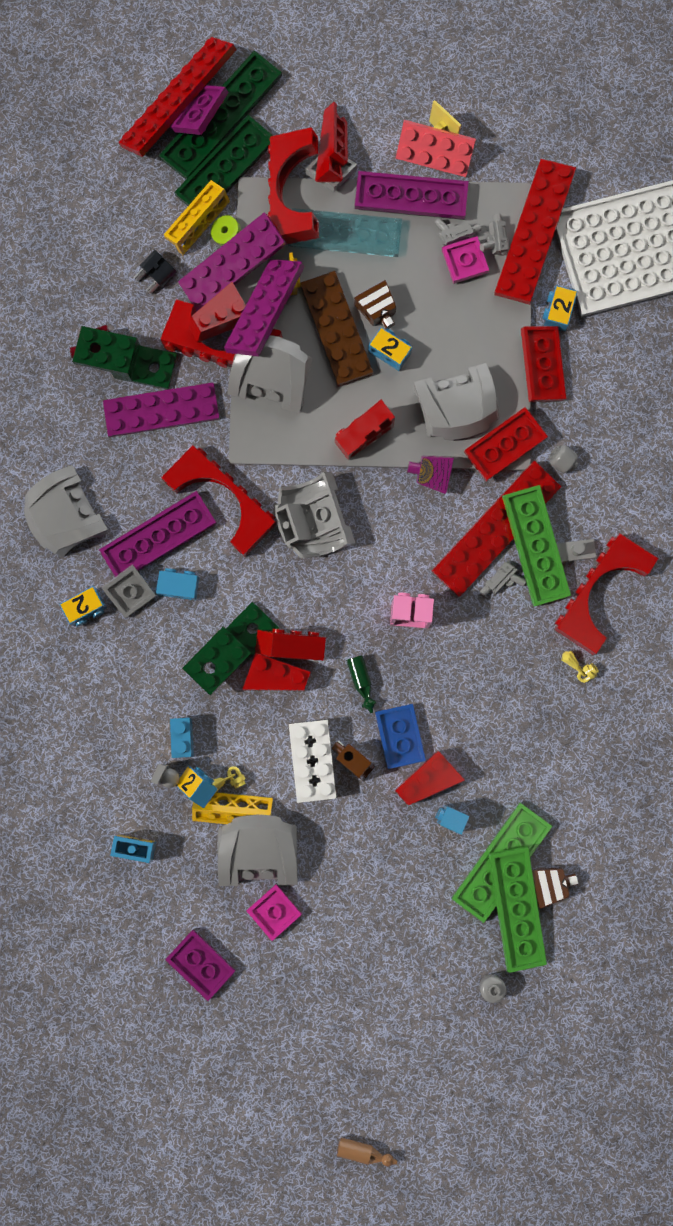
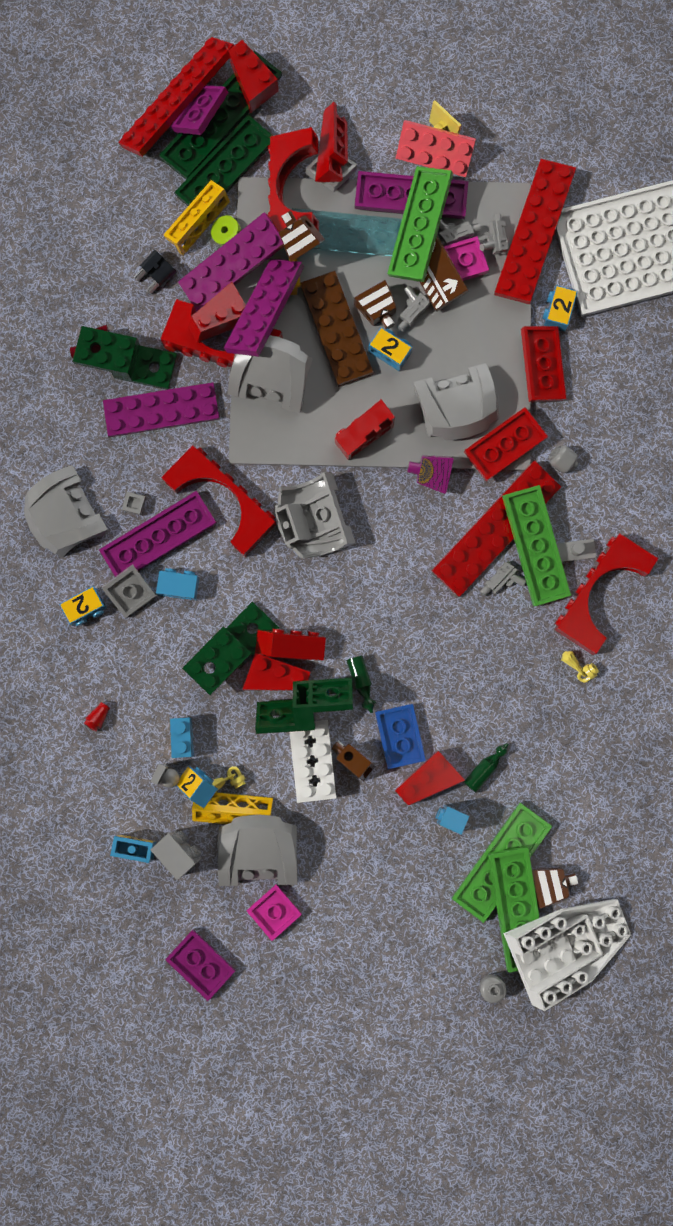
(96, 717): none -> red cone
(134, 503): none -> light grey plate
(176, 853): none -> light grey brick
(253, 76): none -> red wedge
(299, 235): none -> reddish brown torso
(300, 711): none -> dark green bracket
(362, 1153): medium nougat wheel -> none
(411, 611): bright pink piece -> none
(416, 306): none -> light grey piece
(420, 223): none -> bright green plate
(442, 279): none -> reddish brown tile
(485, 769): none -> dark green wheel
(566, 949): none -> white wedge

